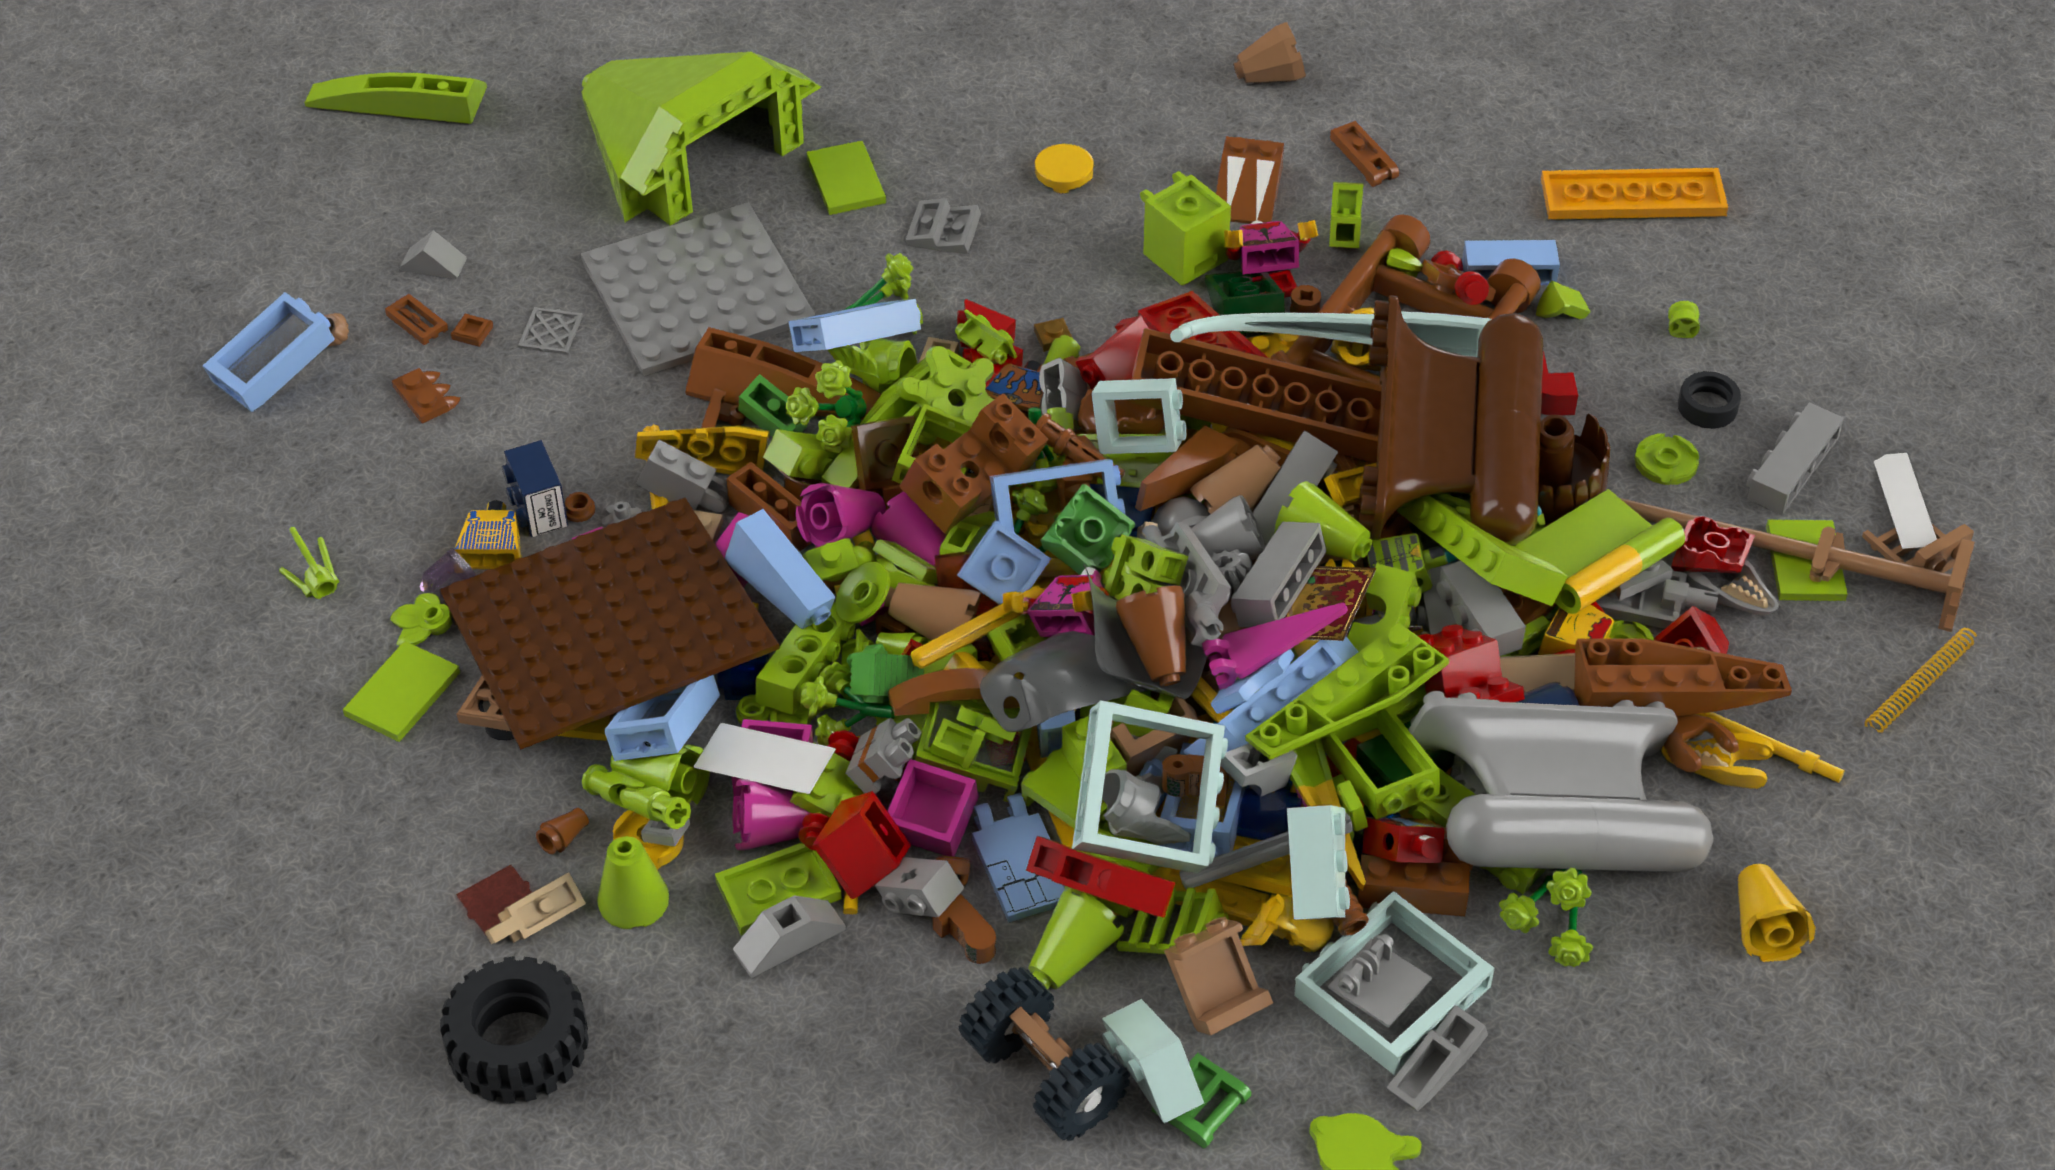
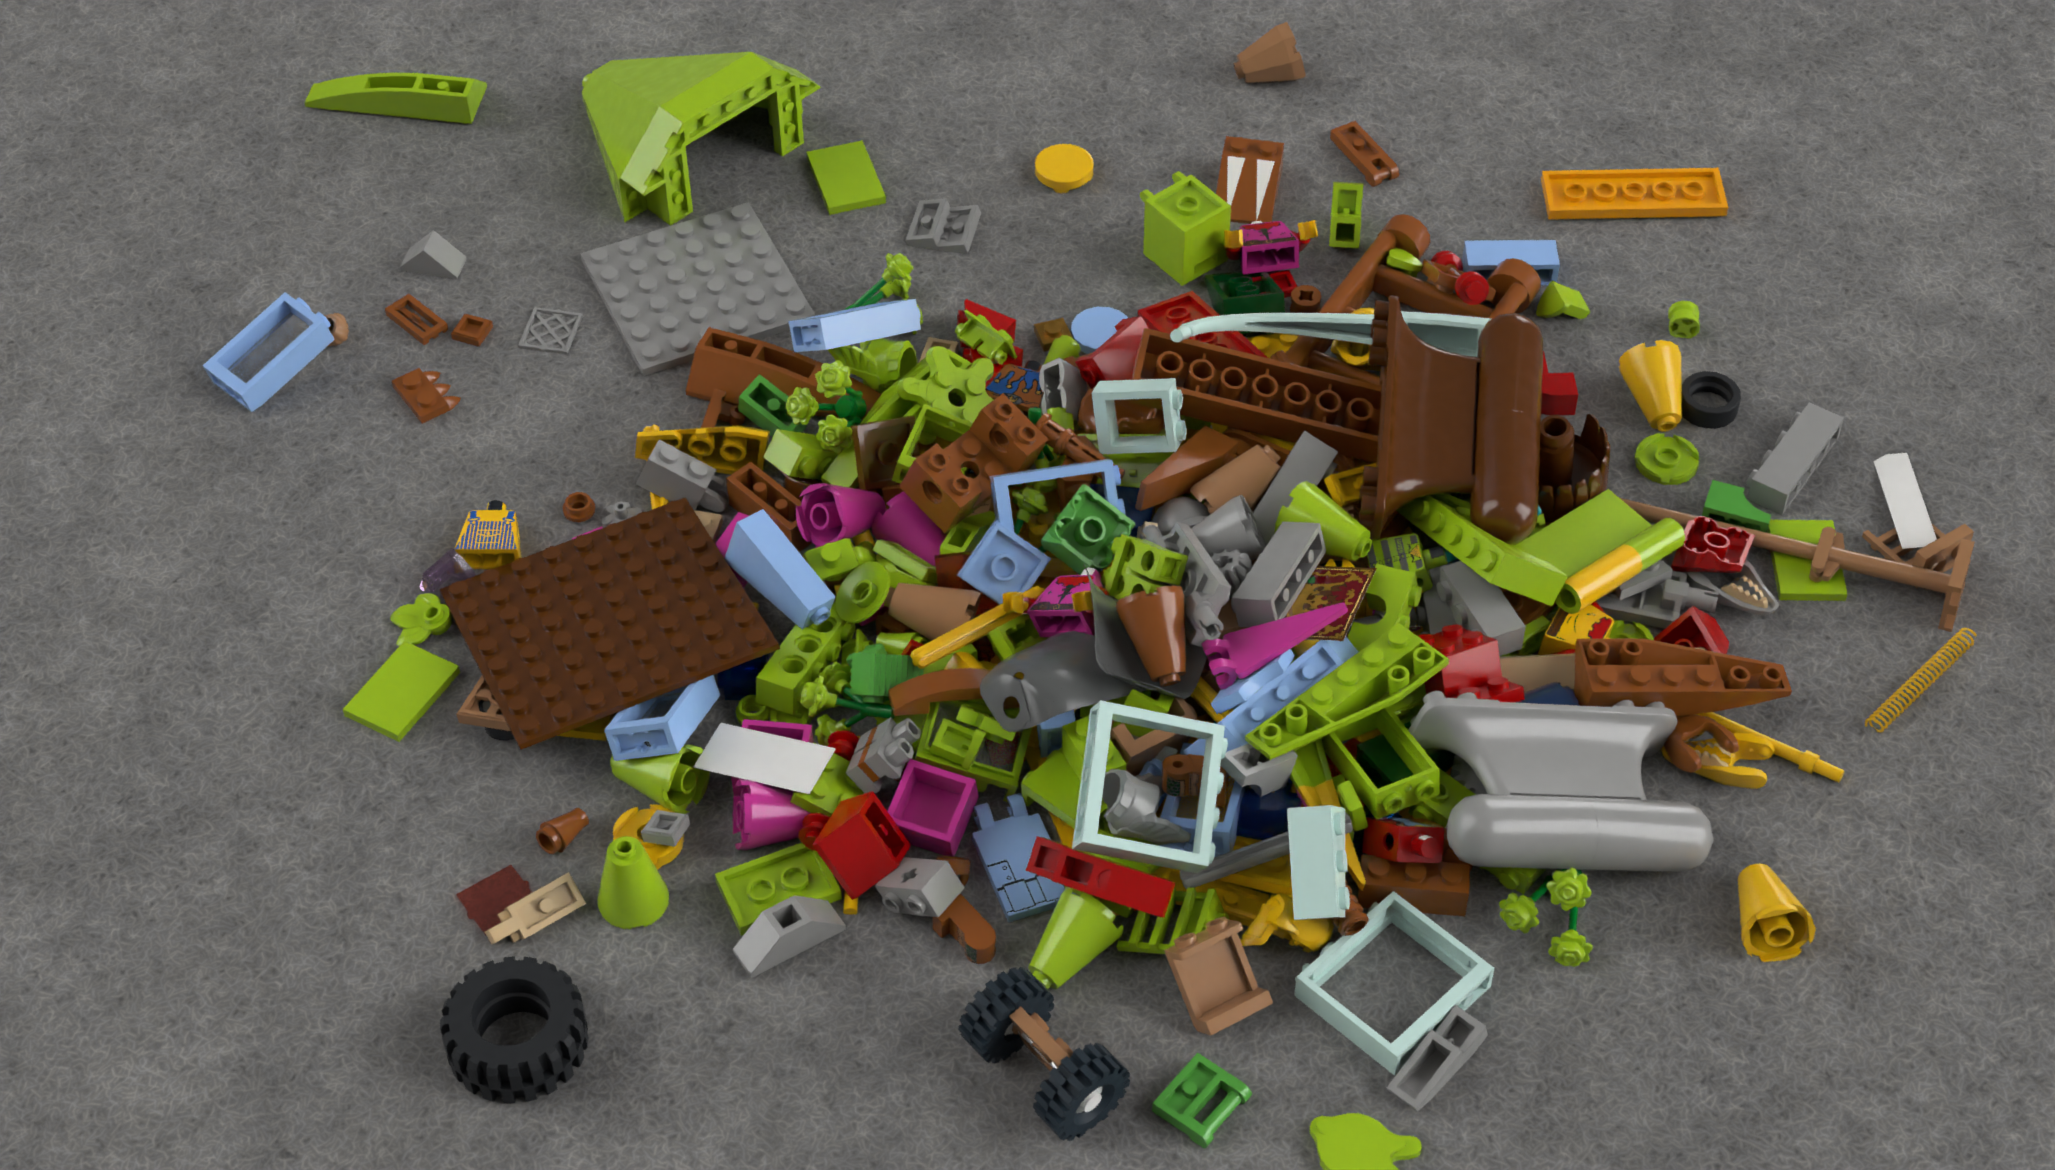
(318, 580): lime plant -> none
(534, 489): dark blue brick -> none
(636, 796): lime piece -> none
(1095, 327): none -> light blue tile
(1153, 1059): light aqua wedge -> none
(1380, 981): light grey hinge -> none
(1655, 382): none -> yellow cone
(1729, 505): none -> bright green arch

